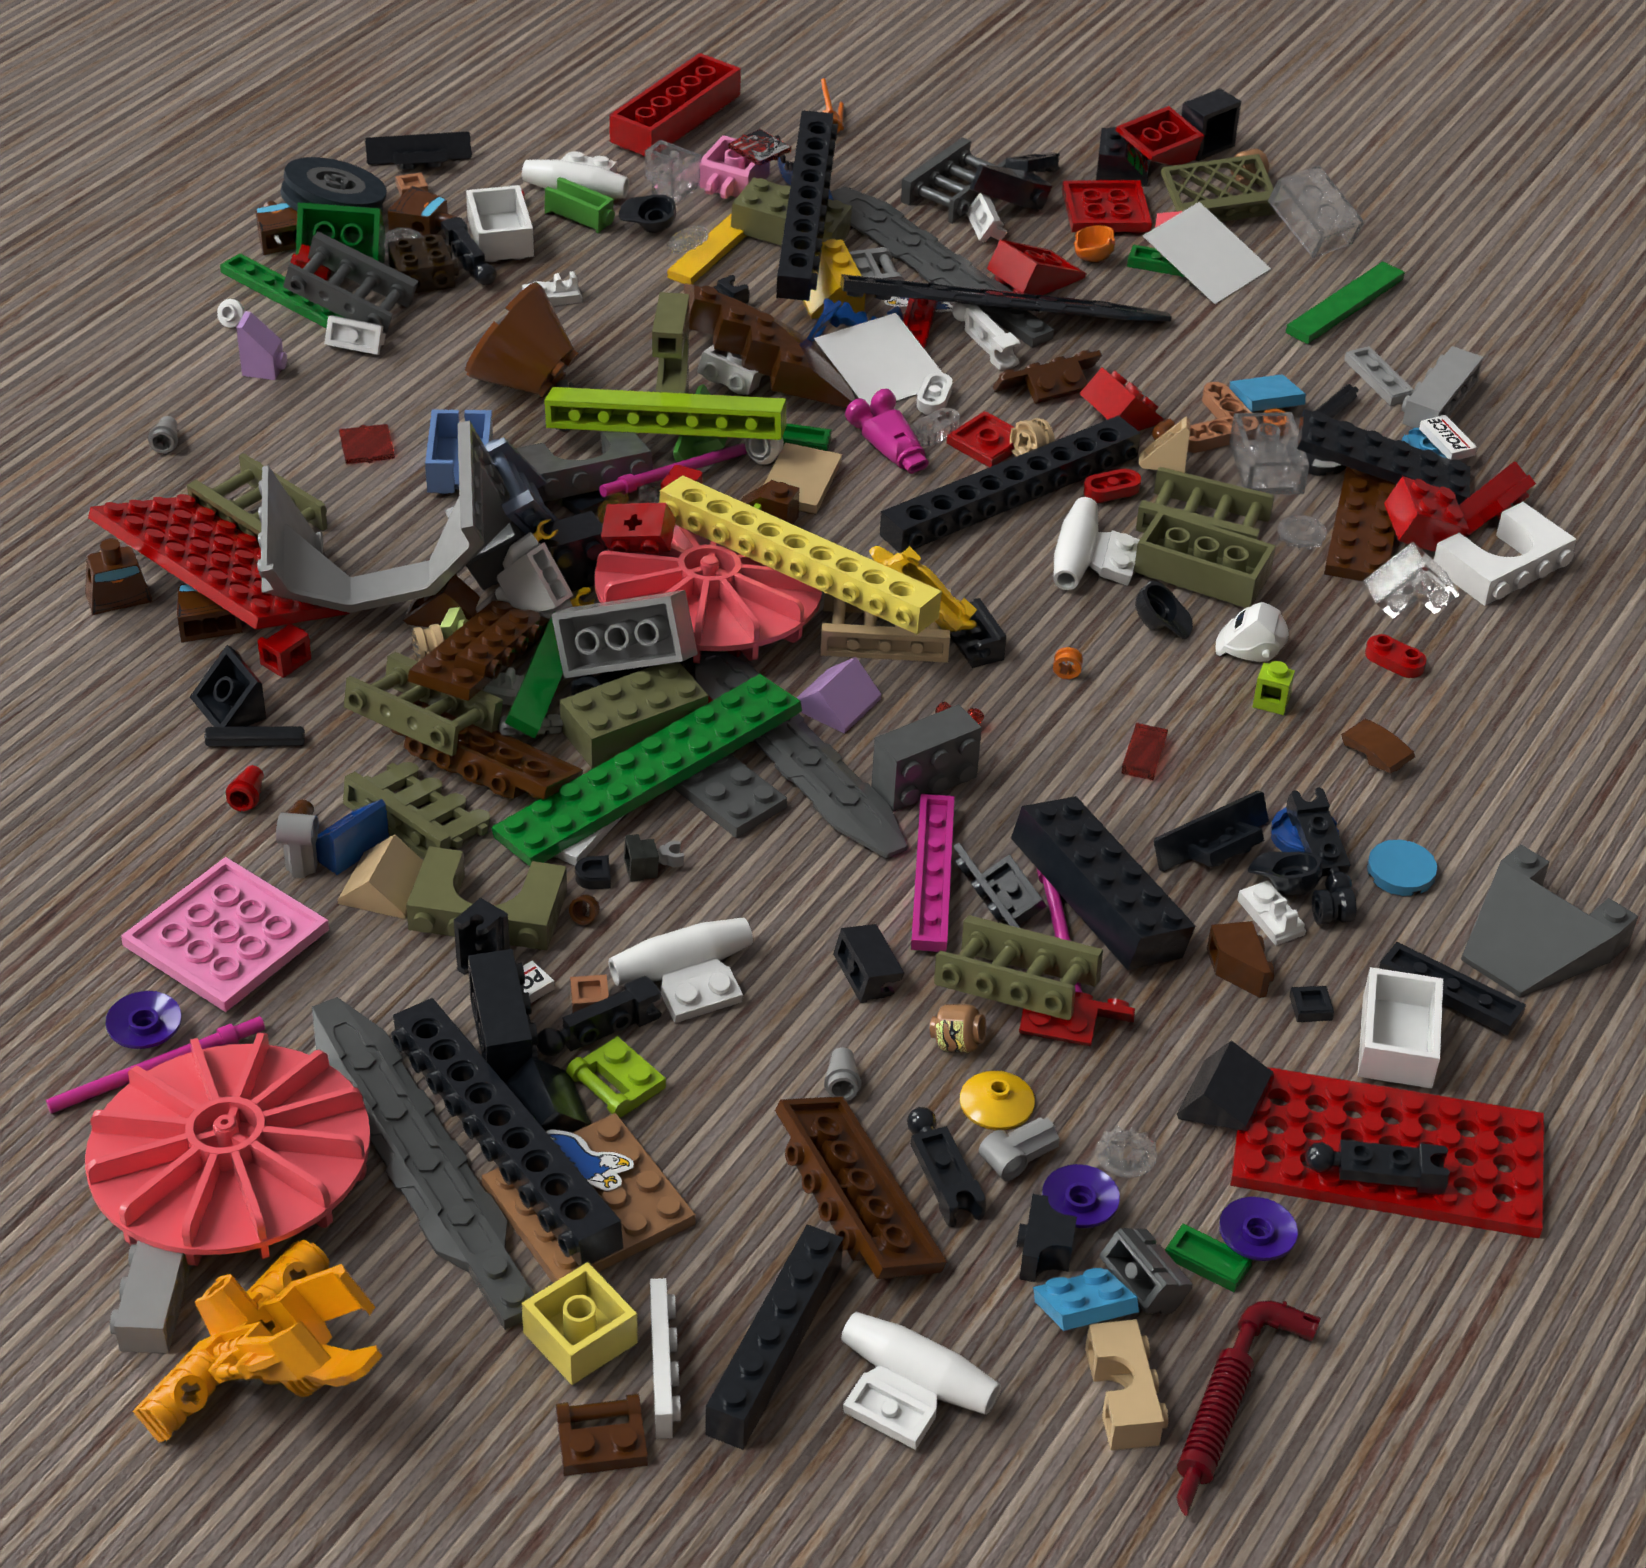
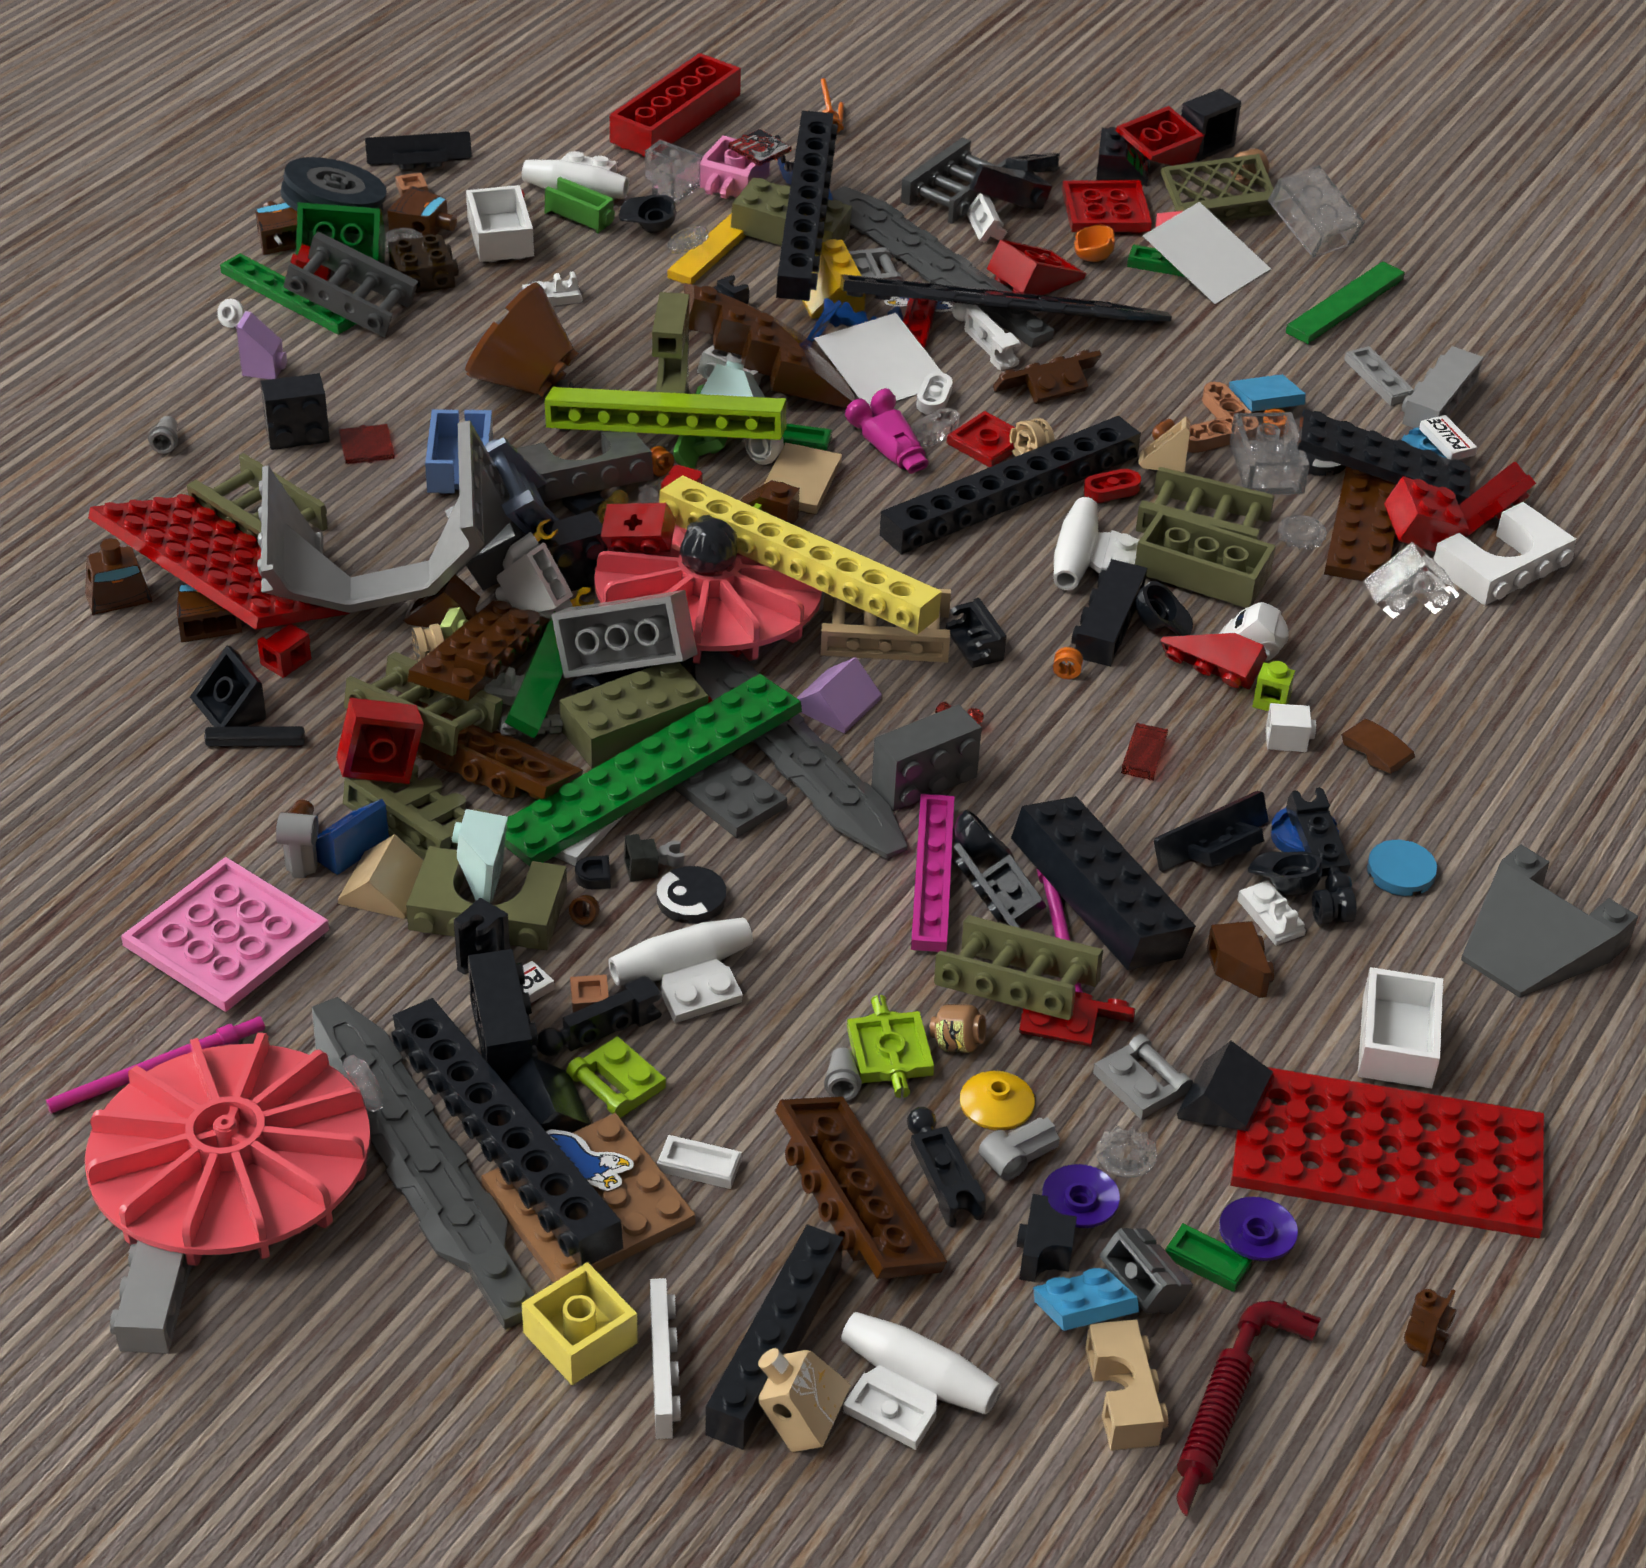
(143, 1019): dark purple dish -> none
(245, 789): red cone -> none
(266, 1335): light orange piece -> none
(295, 411): none -> black piece
(354, 335): white plate -> none
(362, 1078): none -> clear gear
(379, 740): none -> red brick
(467, 250): black plate -> none
(481, 850): none -> light aqua slope
(601, 1446): reddish brown plate -> none
(630, 482): dark pink bar -> none
(661, 460): none -> orange bush
(691, 894): none -> tile
(699, 1161): none -> white tile
(709, 545): none -> black hair
(731, 381): none -> light aqua slope
(801, 1397): none -> tan torso
(867, 961): black hinge -> none
(890, 1046): none -> lime plate
(953, 614): yellow animal -> none
(977, 838): none -> black piece
(1109, 612): none -> black brick
(1114, 398): red slope -> none
(1135, 1084): none -> light grey plate
(1224, 655): none -> red slope
(1289, 727): none -> white brick
(1311, 1003): black tile -> none
(1339, 401): black axle -> none
(1384, 1164): black plate -> none
(1395, 656): red plate -> none
(1428, 1321): none -> reddish brown hinge
(1459, 990): black plate -> none

